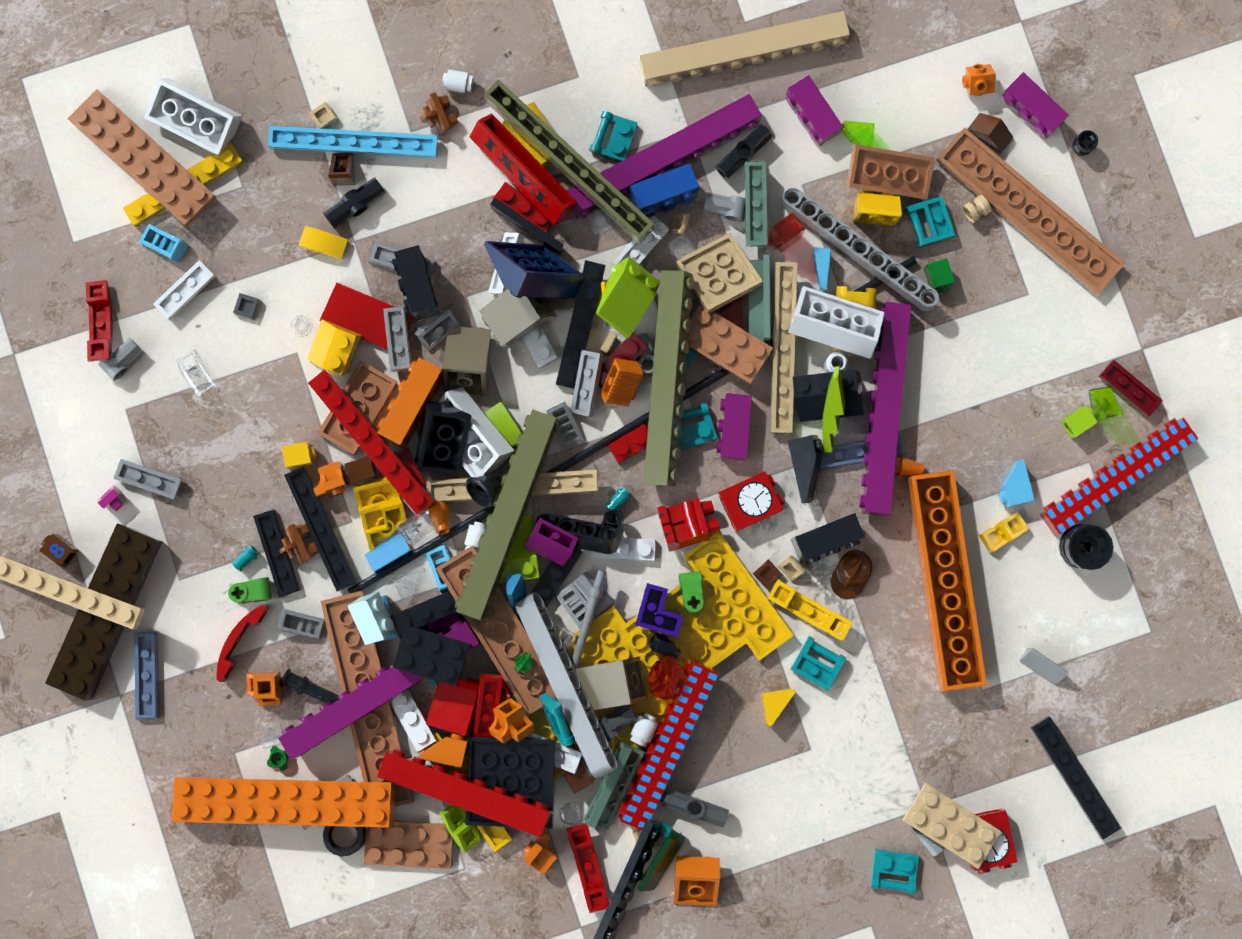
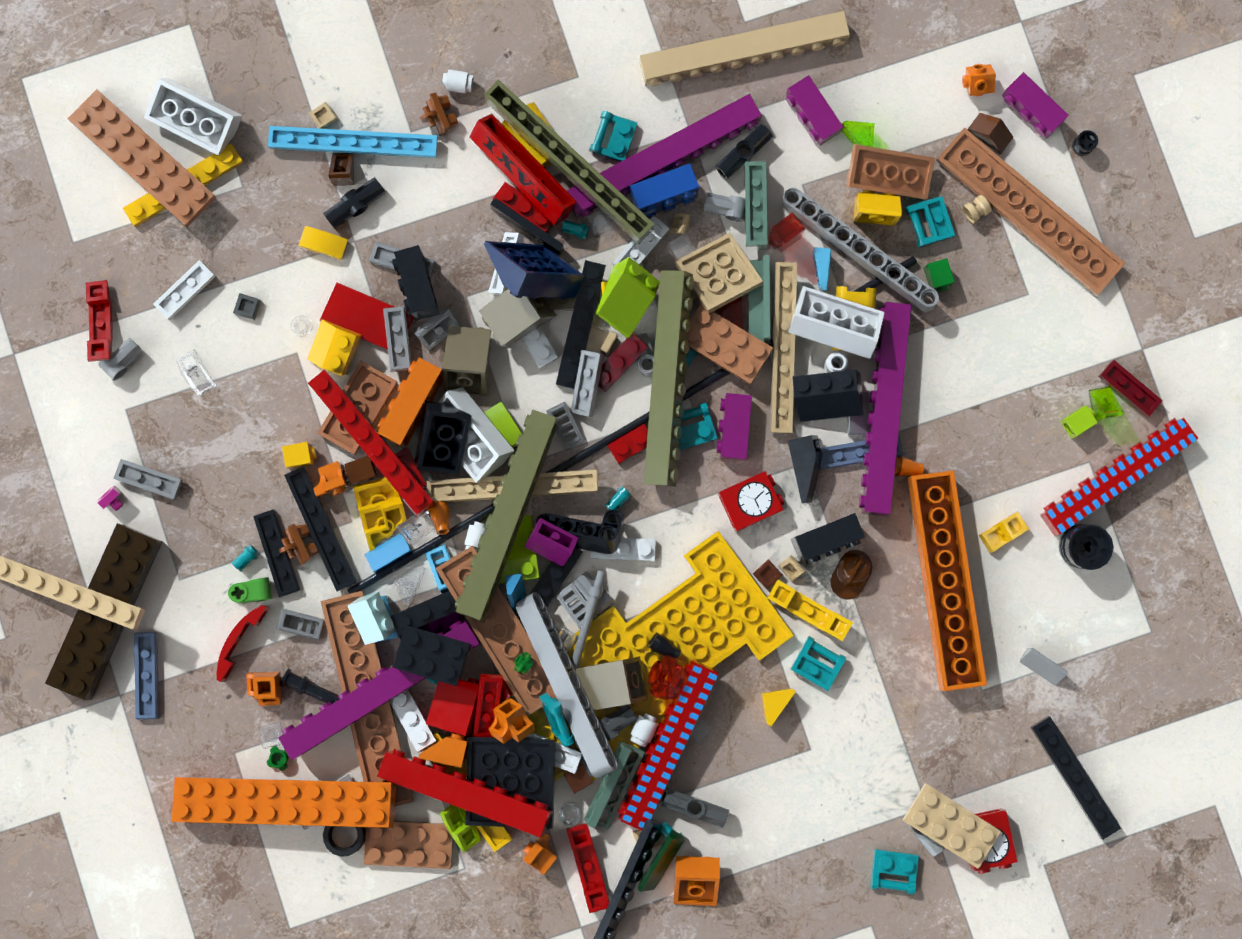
(58, 549): reddish brown brick -> none
(175, 249): medium azure slope -> none
(483, 488): black hat -> none
(575, 229): none -> teal pin
(622, 382): orange brick -> none
(651, 613): dark purple brick -> none
(686, 524): red hips -> none
(691, 587): bright green piece -> none
(833, 408): lime slope -> none
(1016, 486): medium azure slope -> none

